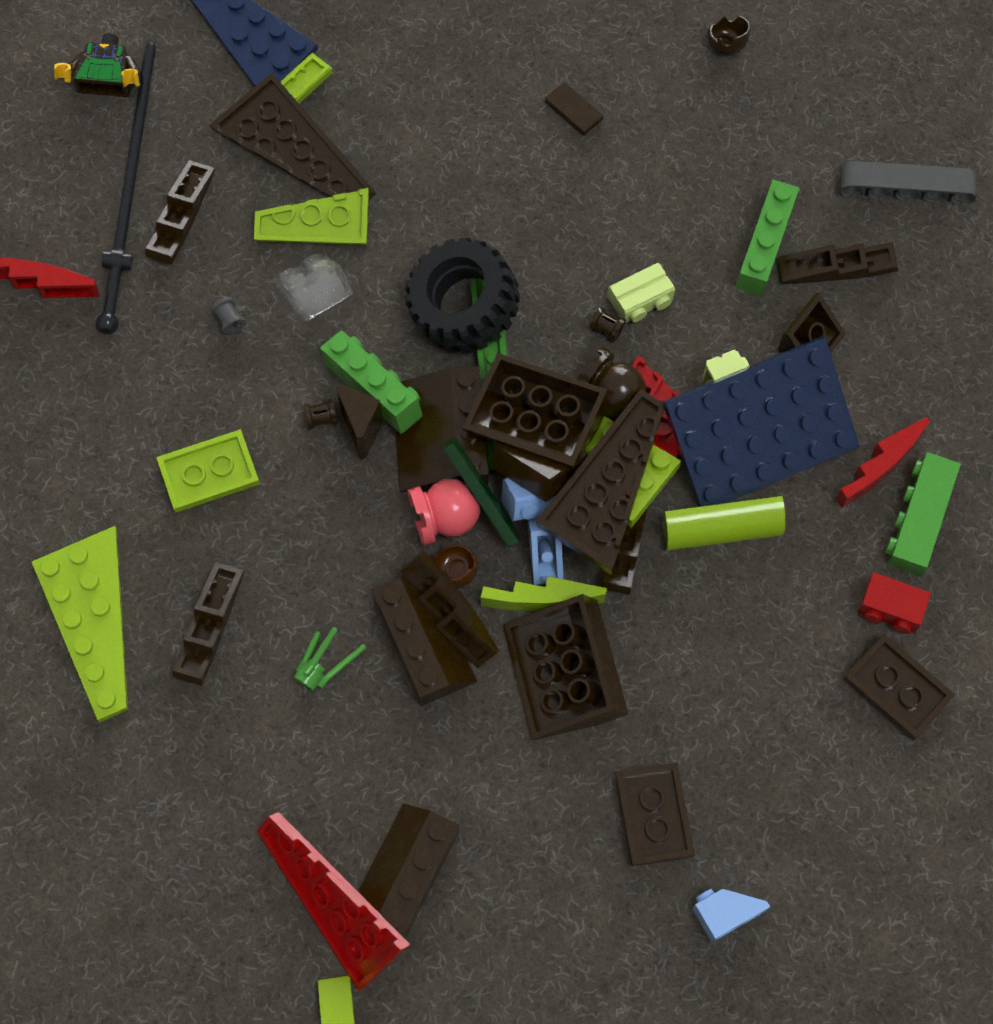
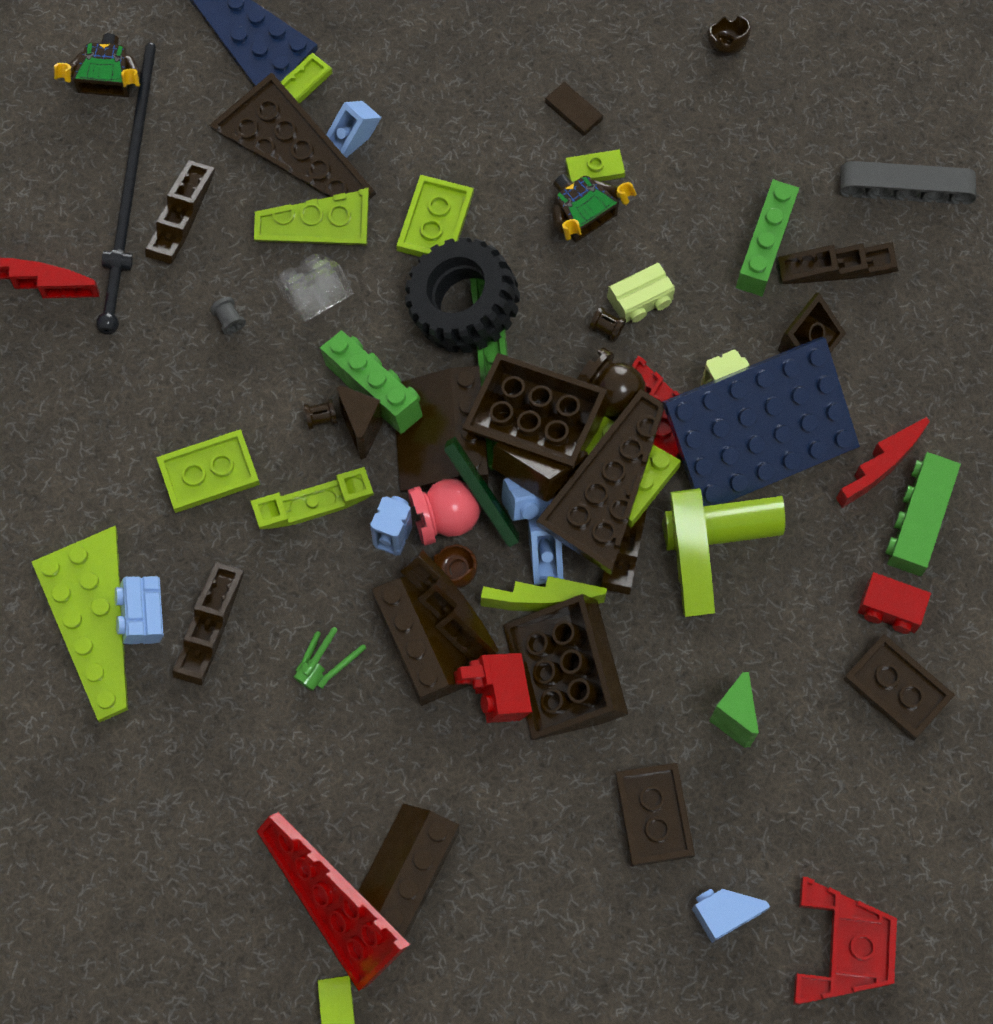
(140, 610): none -> light blue brick
(313, 502): none -> lime slope
(353, 126): none -> light blue slope
(391, 525): none -> light blue brick
(434, 215): none -> lime plate
(502, 686): none -> red hinge
(586, 205): none -> torso
(597, 166): none -> lime plate
(692, 552): none -> lime slope
(736, 712): none -> bright green slope
(860, 946): none -> red wing

